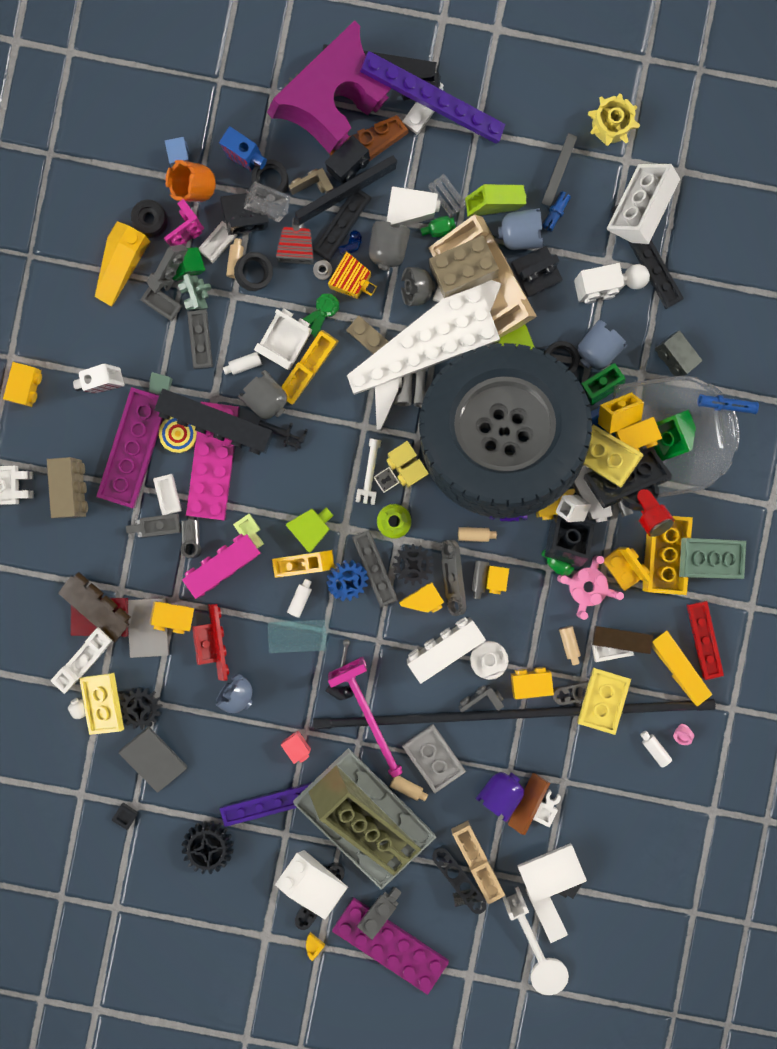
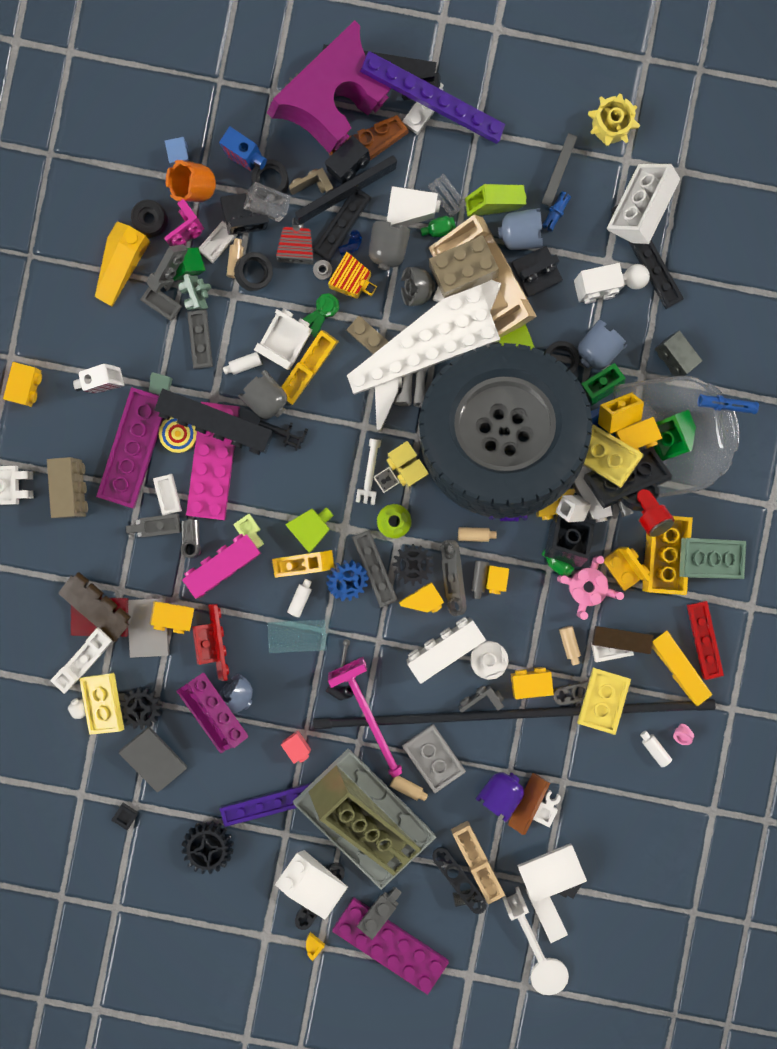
(212, 713): none -> magenta fence

